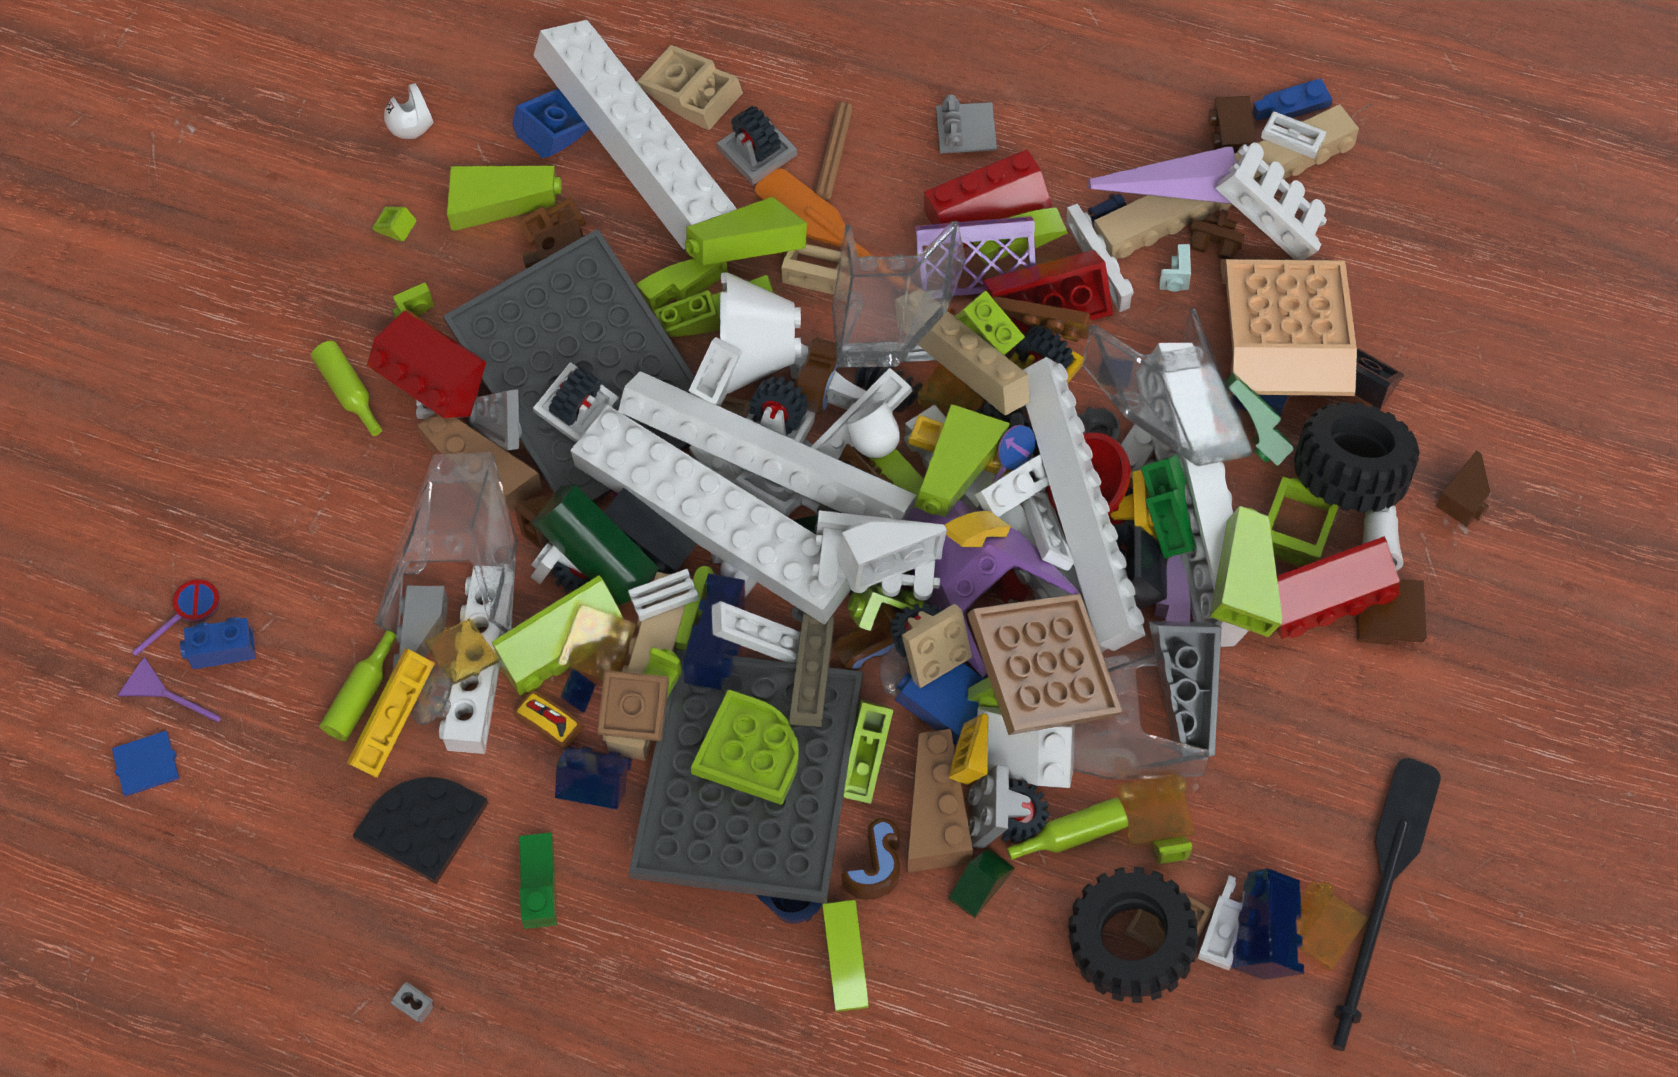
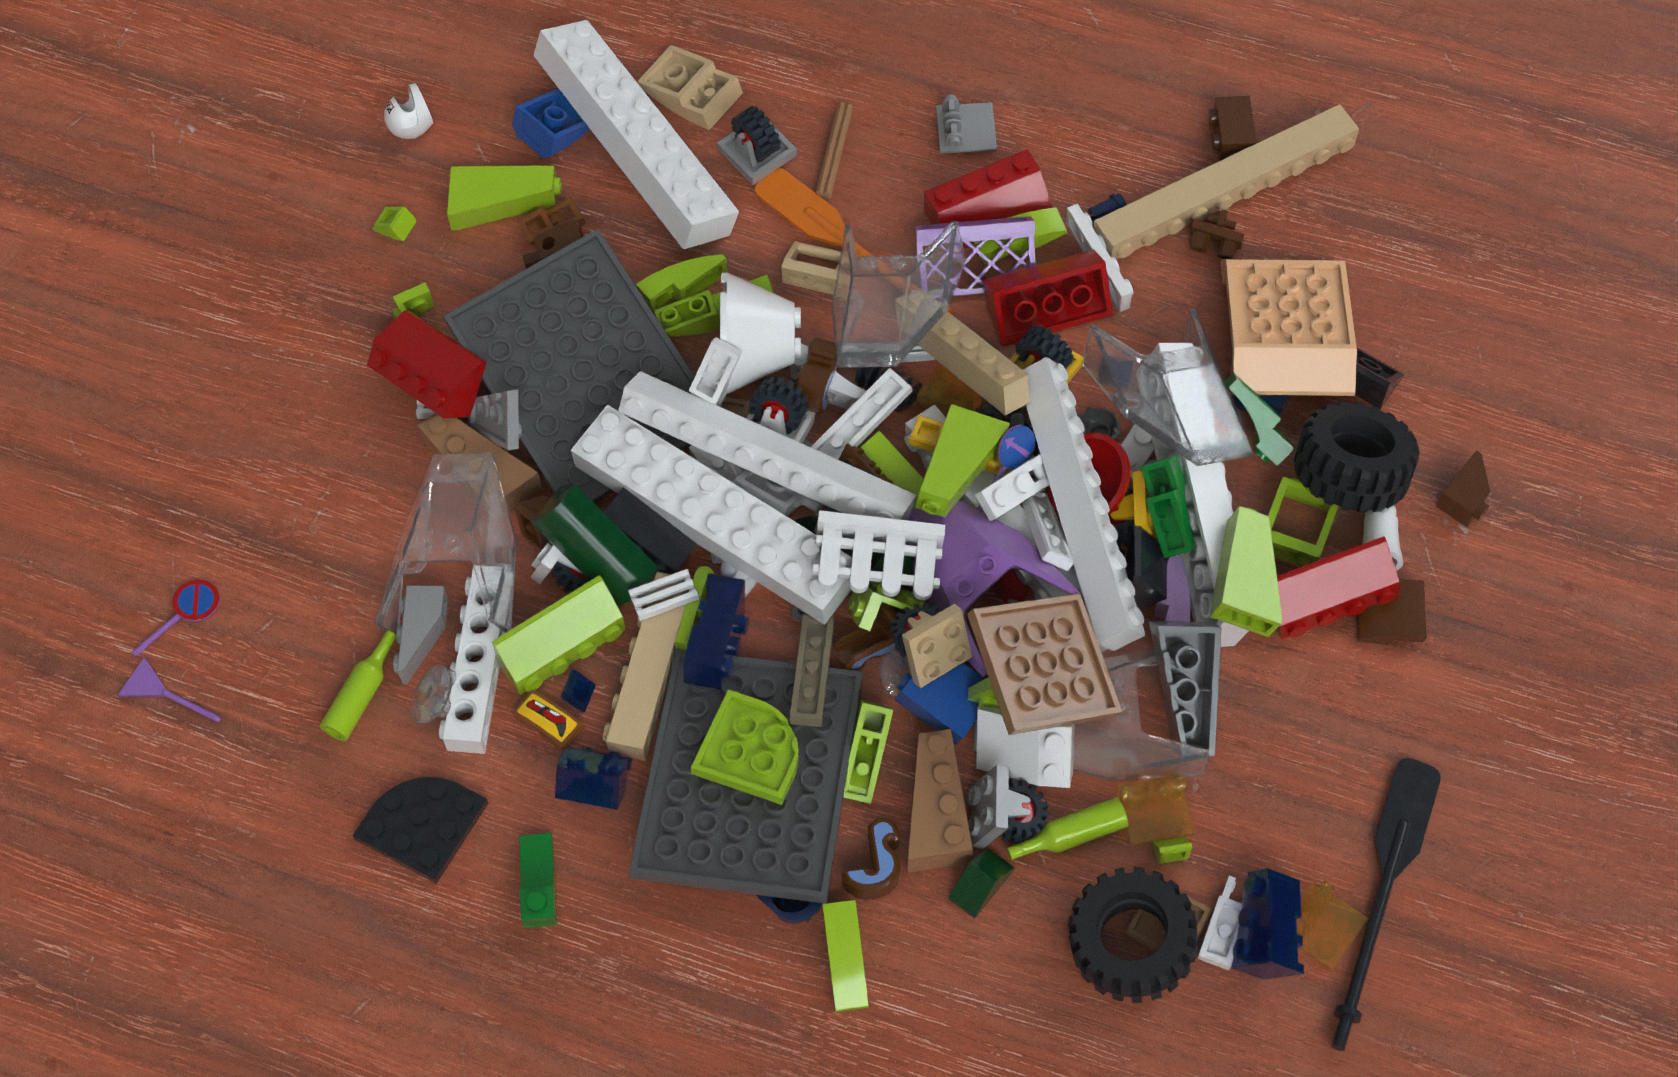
(145, 763): blue piece -> none
(218, 643): blue brick -> none
(345, 383): lime piece -> none
(390, 713): yellow plate -> none
(419, 997): light grey piece -> none
(461, 651): clear yellow piece -> none
(574, 401): plate -> none
(596, 642): clear yellow hinge -> none
(633, 705): medium nougat tile -> none
(664, 663): lime bracket -> none
(746, 233): lime slope -> none
(755, 632): white plate -> none
(874, 430): white helmet -> none
(886, 549): white slope -> none
(971, 753): yellow slope -> none
(974, 527): yellow slope -> none
(990, 323): lime window -> none
(1066, 322): dark orange wing -> none
(1179, 275): light aqua bracket -> none
(1181, 178): lavender wedge -> none
(1261, 207): white fence -> none
(1291, 138): white tile -> none
(1294, 100): blue hinge -> none

